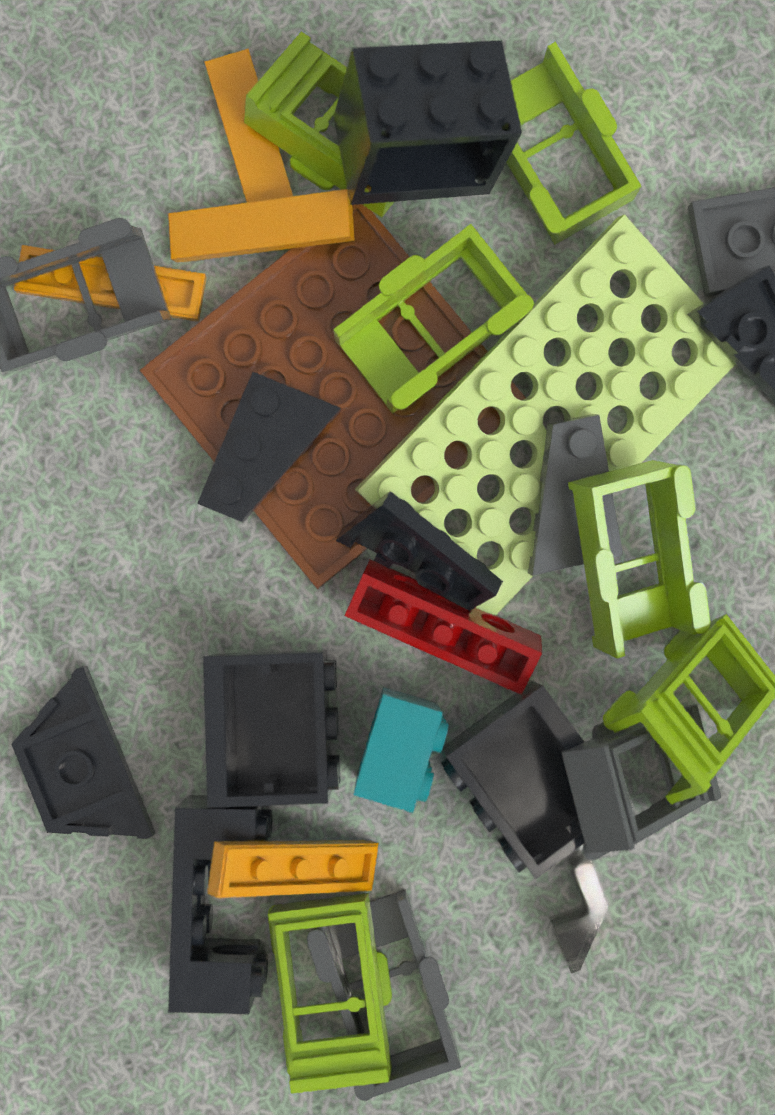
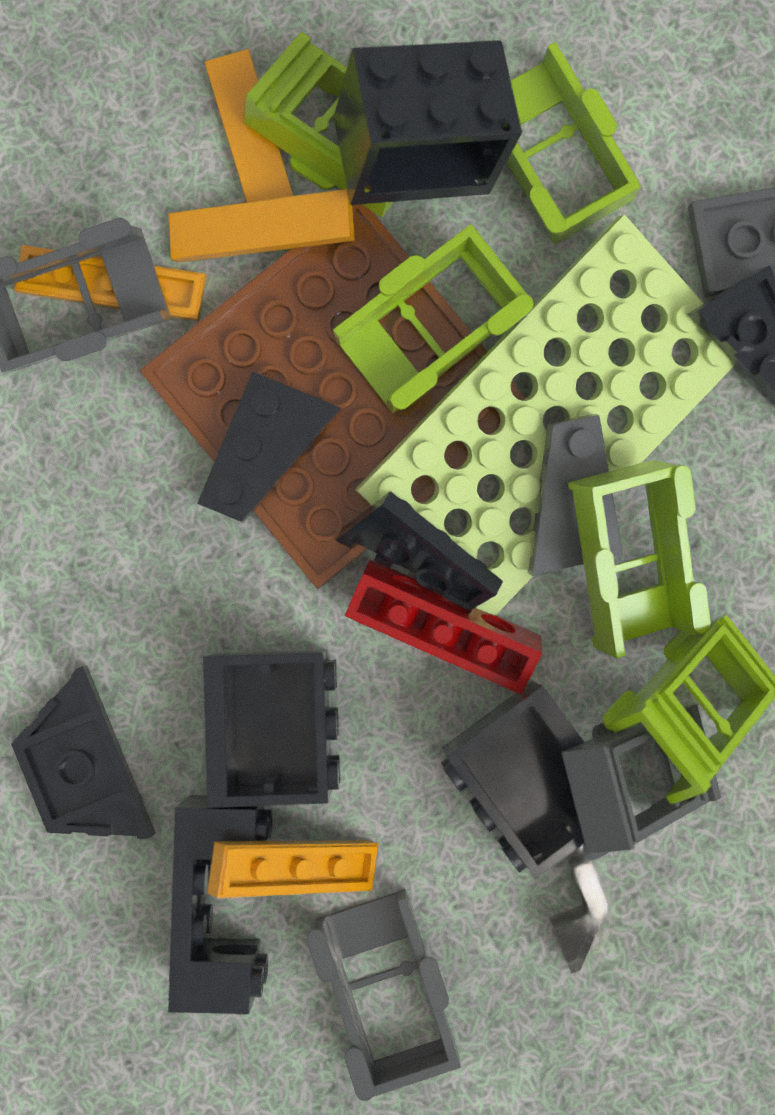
(341, 1059): lime piece -> none
(398, 750): teal brick -> none

